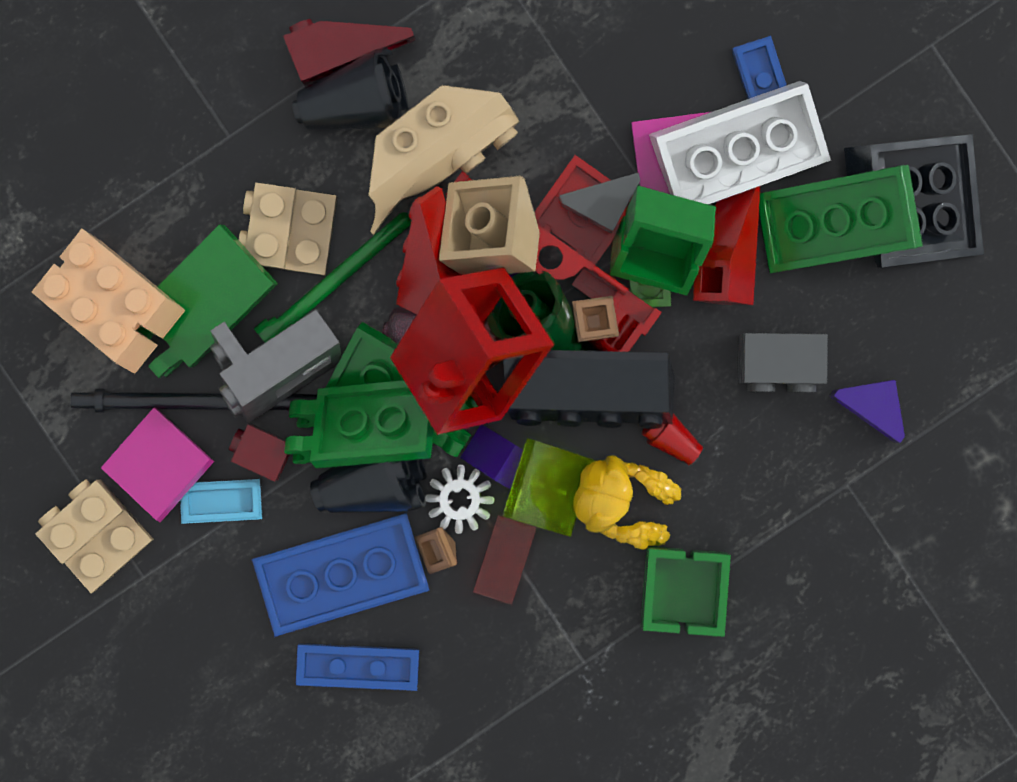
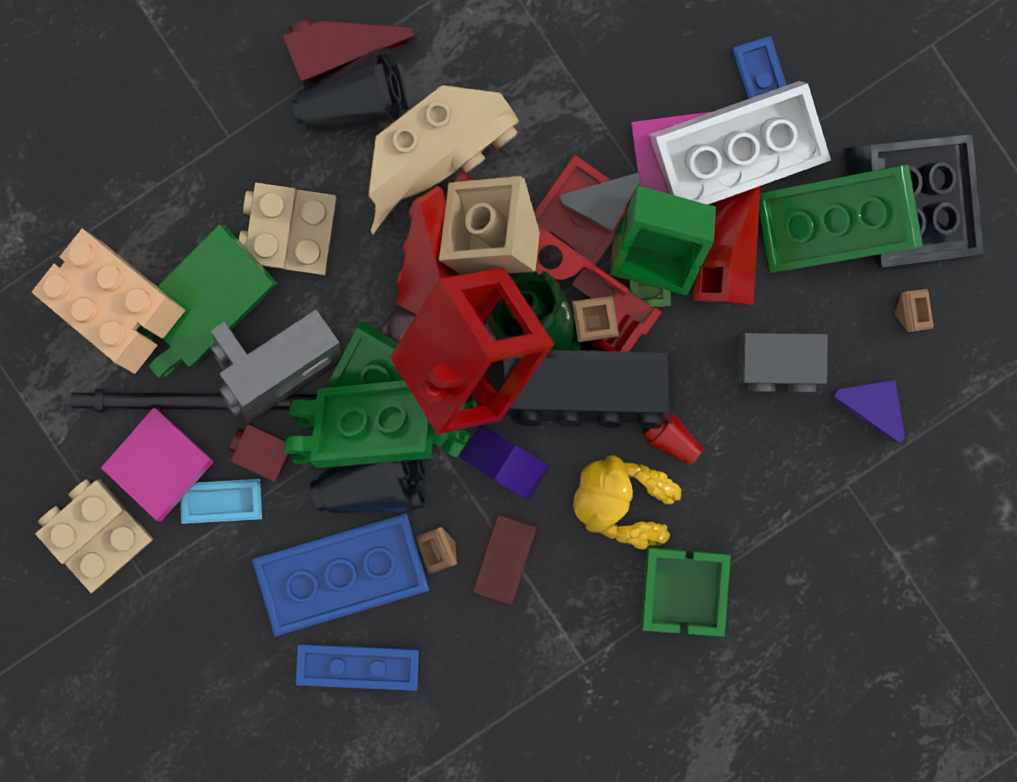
(273, 327): green piece -> none
(463, 512): white gear -> none
(546, 487): clear neon green tile -> none
(914, 310): none -> medium nougat slope

